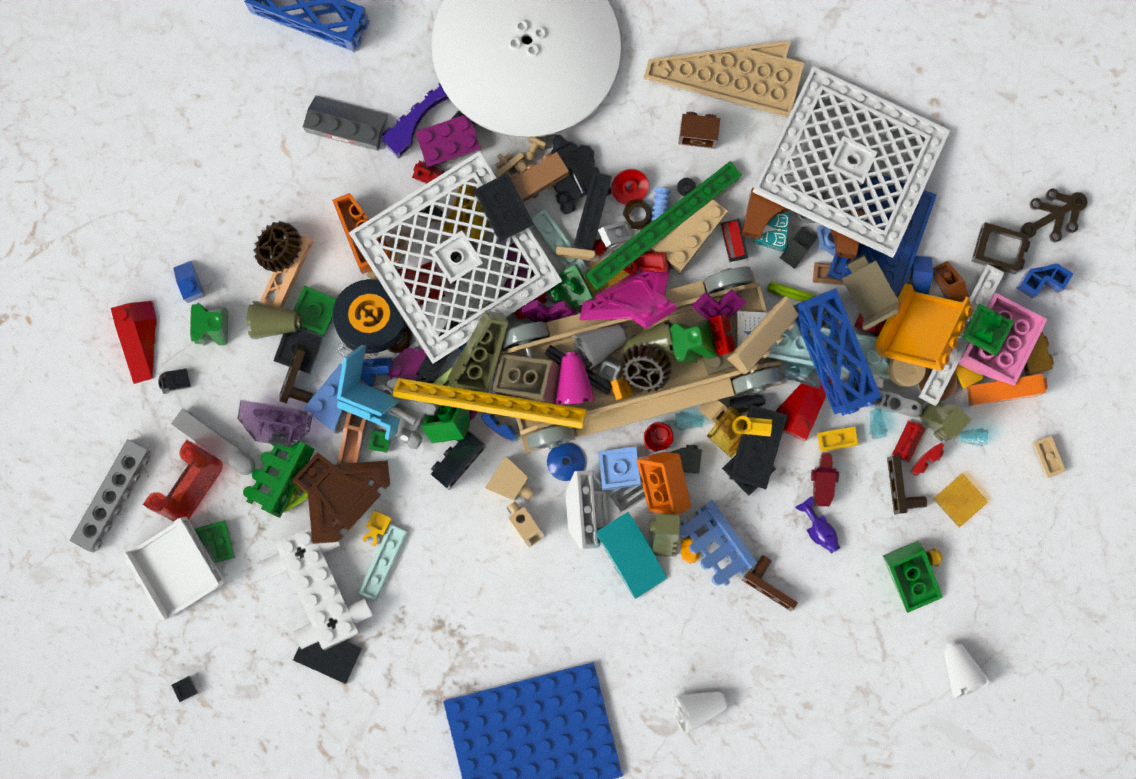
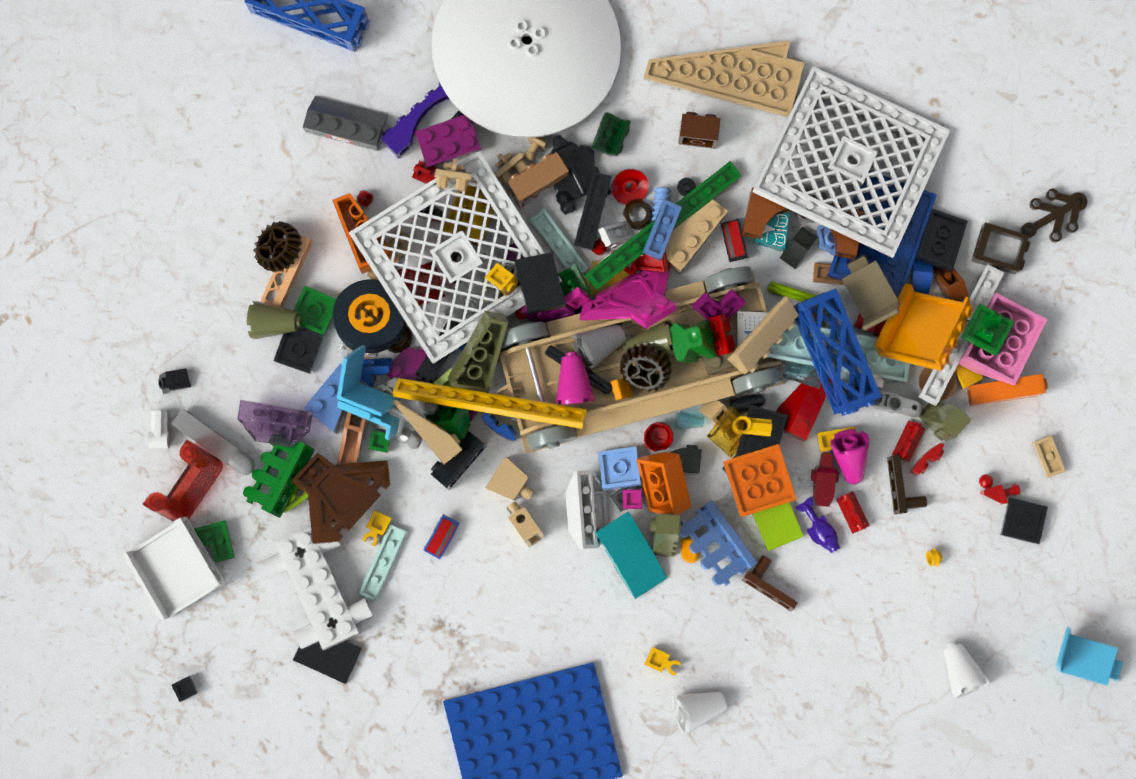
(91, 517): light grey brick -> none
(136, 332): red wedge -> none
(159, 435): none -> white piece
(188, 282): blue slope -> none
(208, 324): green piece -> none
(287, 390): dark brown piece -> none
(368, 200): none -> red hinge
(439, 440): none -> tan wedge
(441, 536): none -> slope
(461, 178): none -> tan hips
(502, 279): none -> yellow bracket
(503, 207): black plate -> none
(527, 378): dark tan slope -> none
(539, 283): none -> black tile
(558, 469): blue dish -> none
(575, 253): tan tile -> none
(577, 298): none -> dark pink tile
(609, 369): light grey slope -> none
(611, 135): none -> dark green bracket
(632, 499): none -> dark pink tile
(659, 660): none -> yellow plate
(662, 229): none -> medium blue plate
(759, 480): none -> orange plate
(777, 526): none -> lime tile
(851, 454): none -> dark pink cone
(852, 512): none -> red hinge
(877, 424): clear light blue cone -> none
(904, 373): tan head -> none
(912, 576): green slope -> none
(941, 240): none -> black tile
(960, 500): clear yellow tile -> none
(975, 437): clear light blue cone -> none
(997, 493): none -> red piece
(1024, 521): none -> black plate
(1039, 359): pearl gold brick -> none
(1053, 276): blue brick -> none
(1088, 659): none -> medium azure piece

